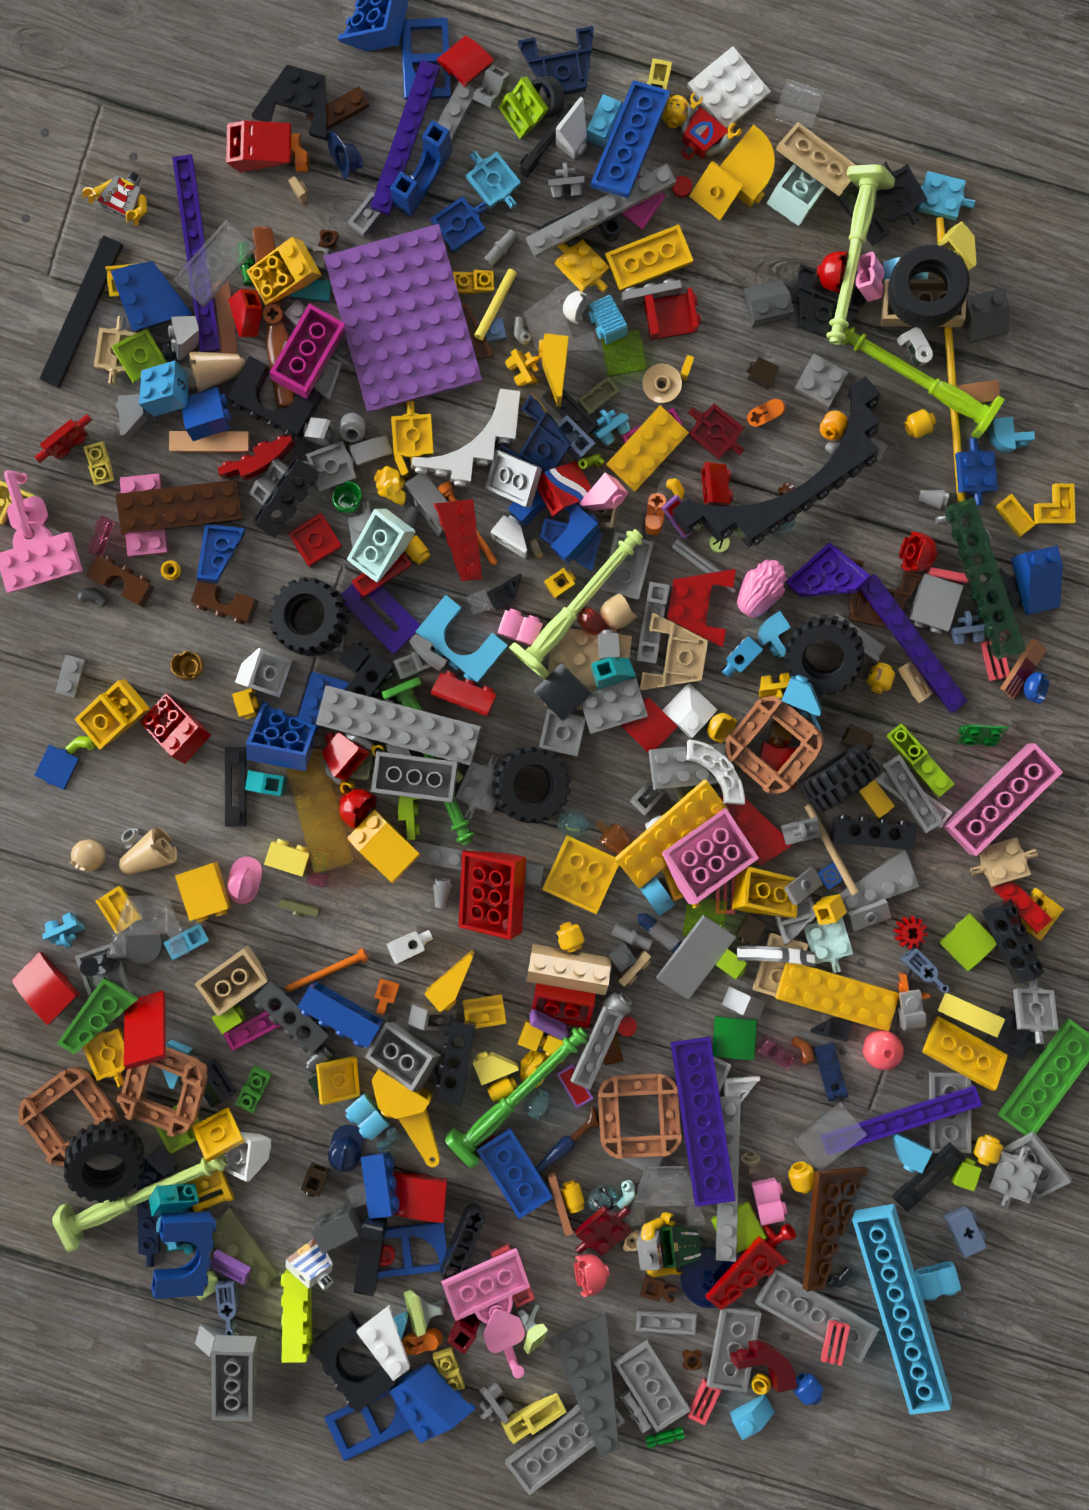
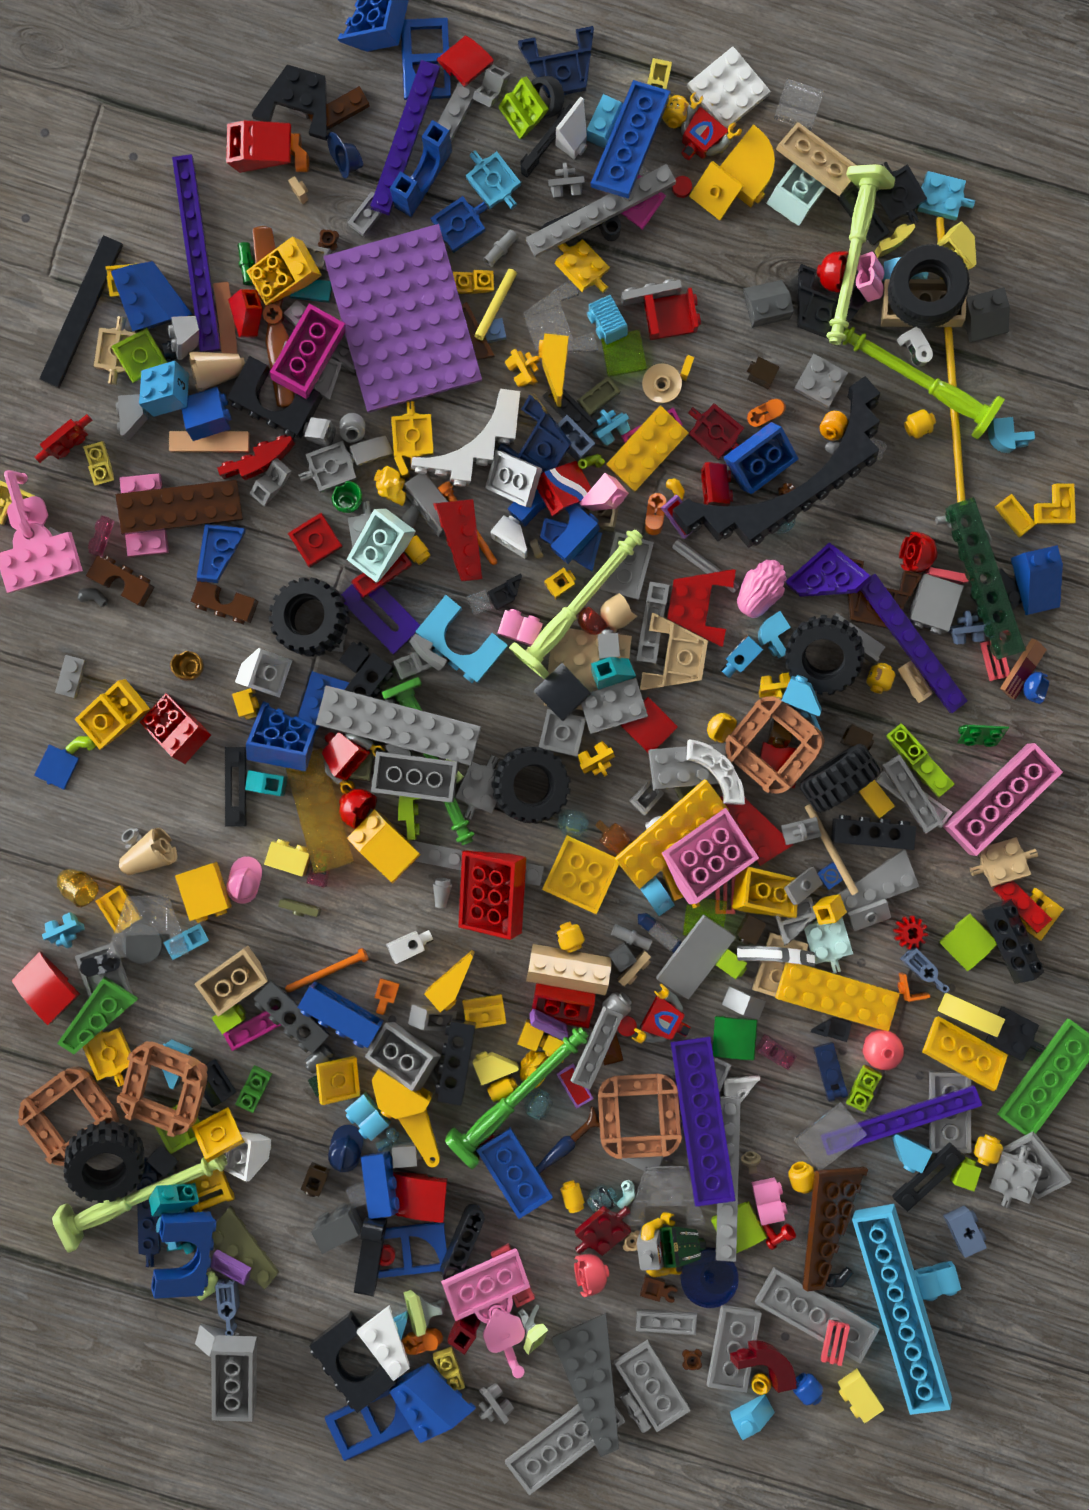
(77, 887): none -> clear yellow helmet
(88, 855): tan helmet -> none
(120, 197): torso -> none
(145, 1030): red tile -> none
(166, 566): yellow plate -> none
(214, 263): clear tile -> none
(295, 1319): neon yellow wedge -> none
(297, 468): black brick -> none
(311, 1266): torso -> none
(405, 1155): none -> light grey brick
(464, 693): red slope -> none
(519, 332): light grey arm -> none
(533, 1417): light yellow slope -> none
(559, 1203): nougat tile -> none
(575, 306): white hair -> none
(604, 755): none -> yellow hips
(649, 258): yellow plate -> none
(662, 1019): none -> torso
(665, 1437): green axle -> none
(689, 710): white slope -> none
(696, 1417): coral tile -> none
(720, 546): yellowish green tile -> none
(751, 1266): red wing -> none
(761, 458): none -> blue brick
(806, 1050): dark orange arm -> none
(860, 1395): none -> light yellow brick
(863, 1088): none -> lime slope
(898, 238): none -> light yellow slope
(911, 1010): light grey brick -> none
(934, 498): light grey cone -> none
(976, 471): blue plate -> none
(982, 391): nougat slope -> none
(1035, 1010): light grey plate -> none

